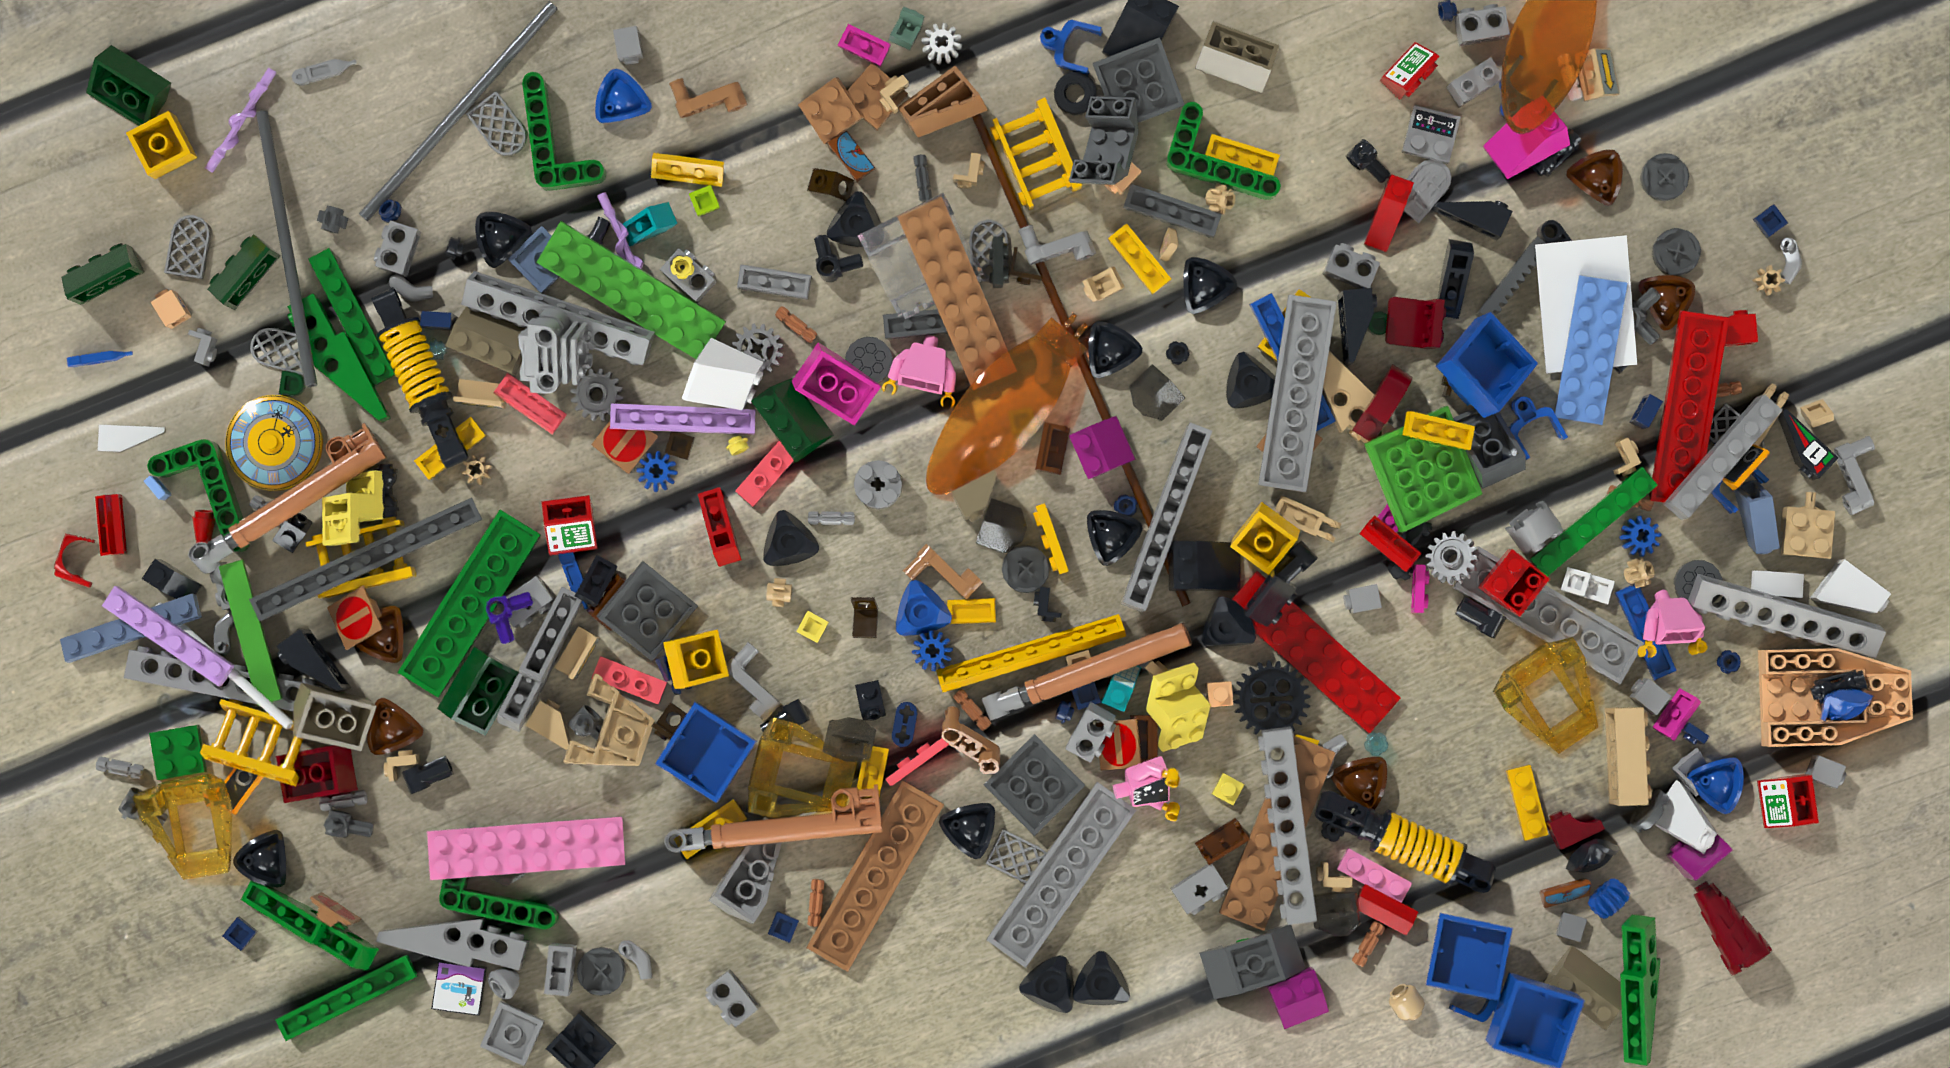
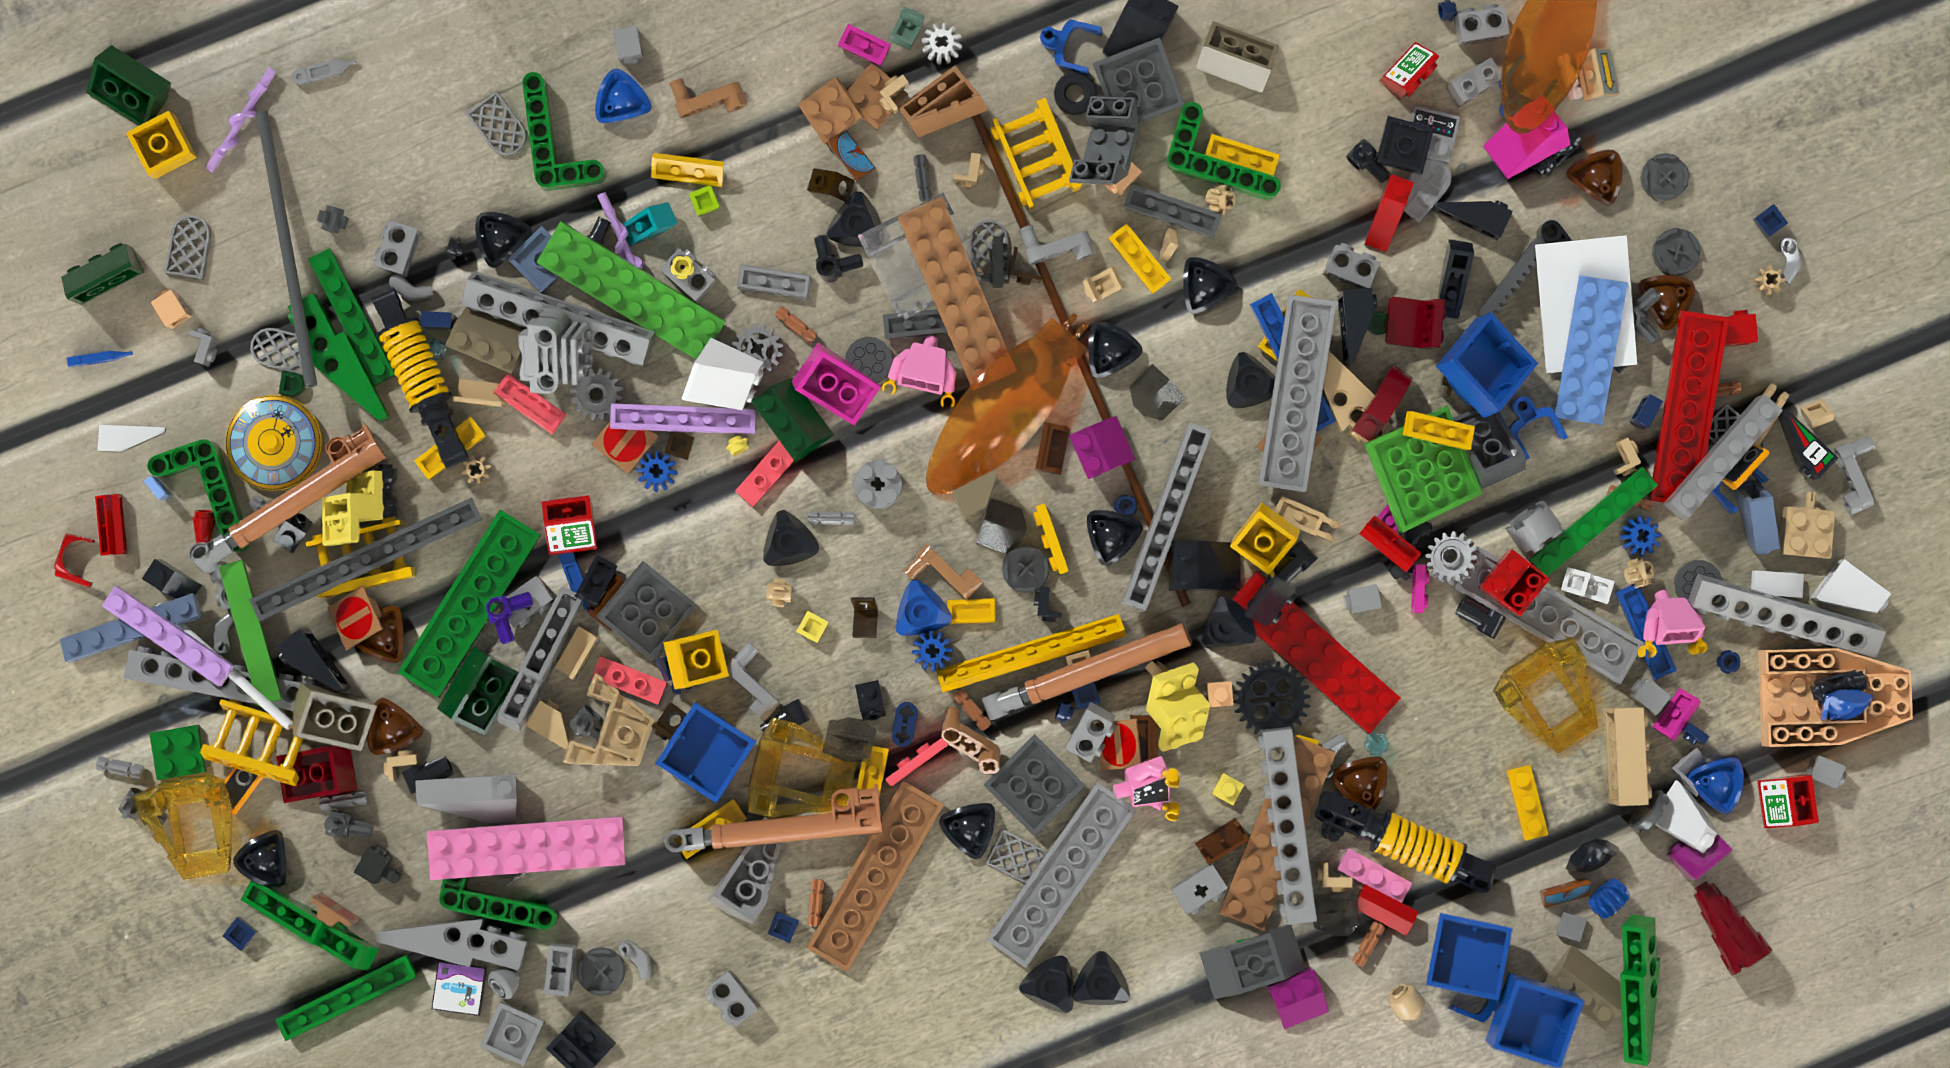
(243, 272): dark green slope -> none
(375, 866): none -> pearl dark grey brick
(390, 211): dark blue plate -> none
(458, 110): dark grey piece -> none
(478, 797): none -> light grey wedge
(719, 527): red slope -> none
(1121, 688): teal slope -> none
(1182, 348): black plate -> none
(1404, 145): none -> black plate
(1567, 830): dark red arch -> none

